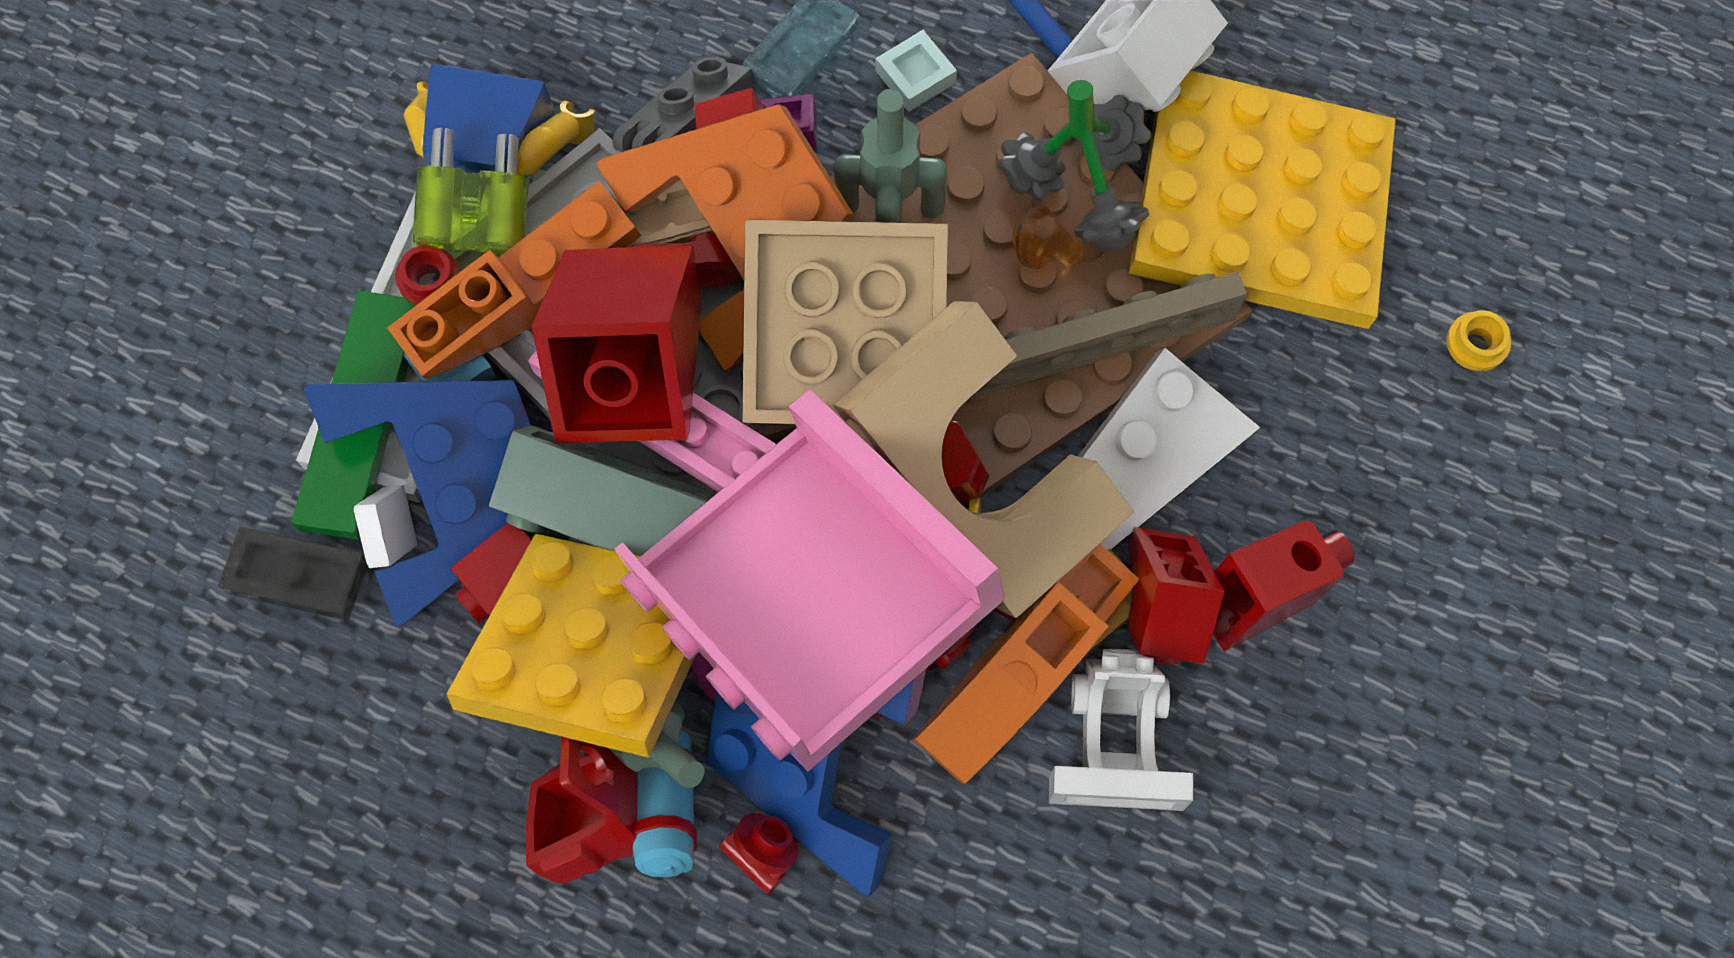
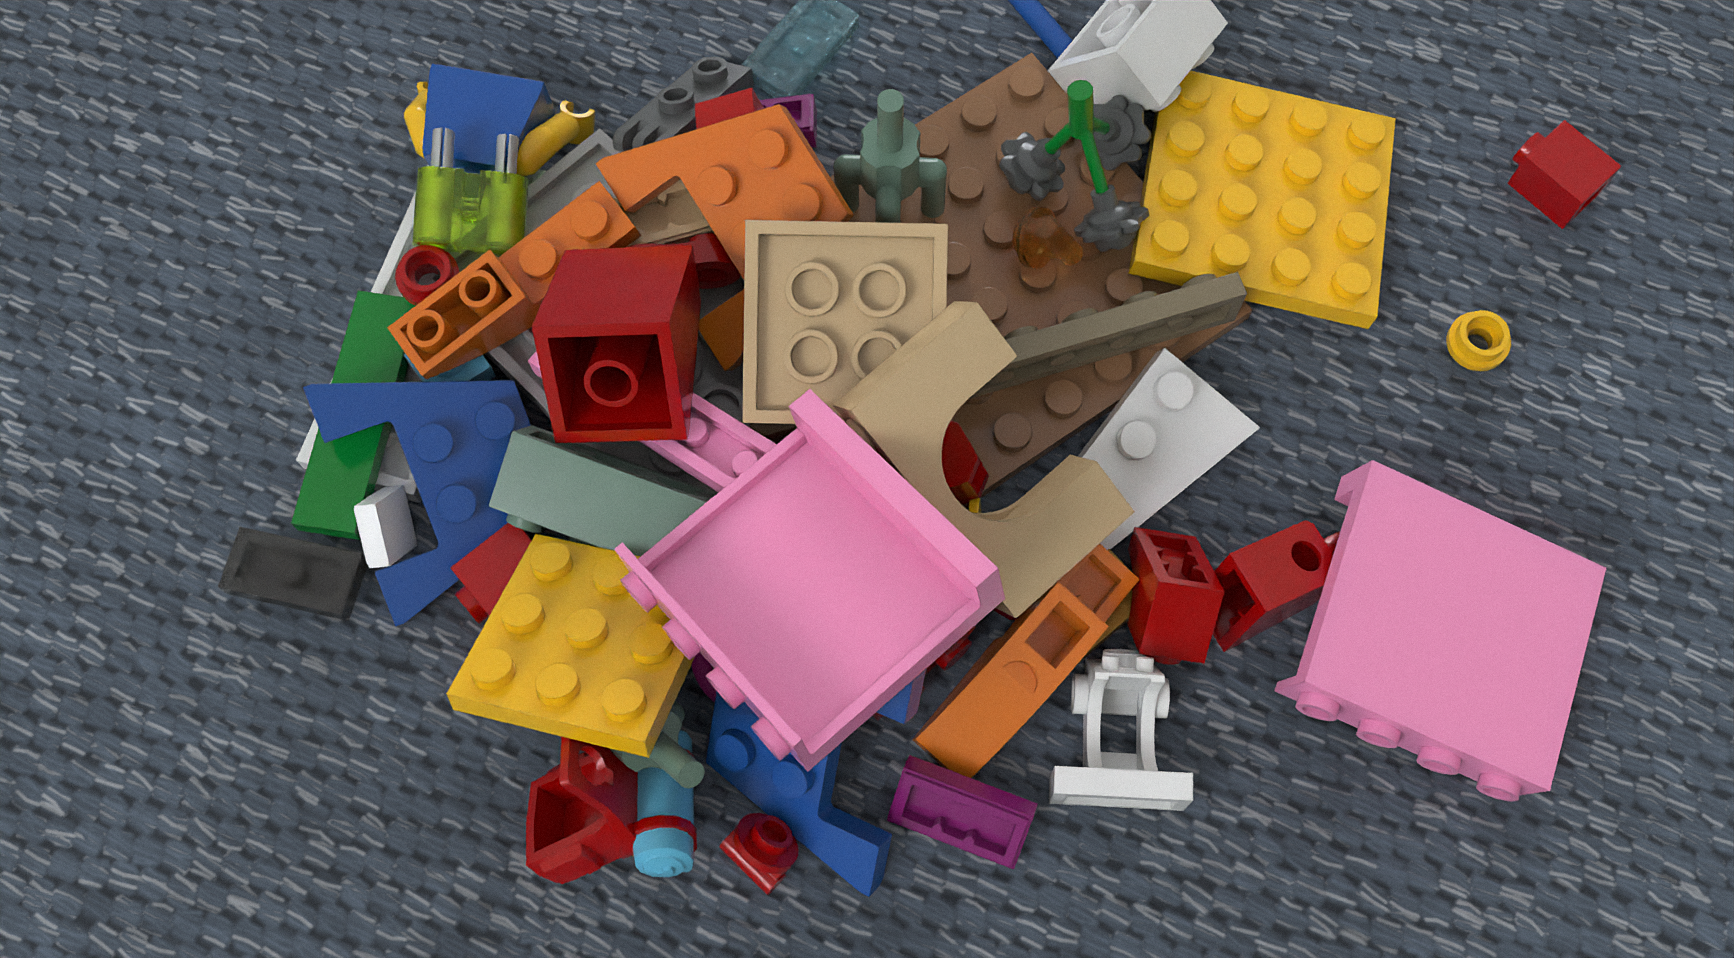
(916, 70): light aqua plate -> none
(961, 812): none -> magenta plate
(1447, 634): none -> bright pink panel
(1561, 172): none -> red brick

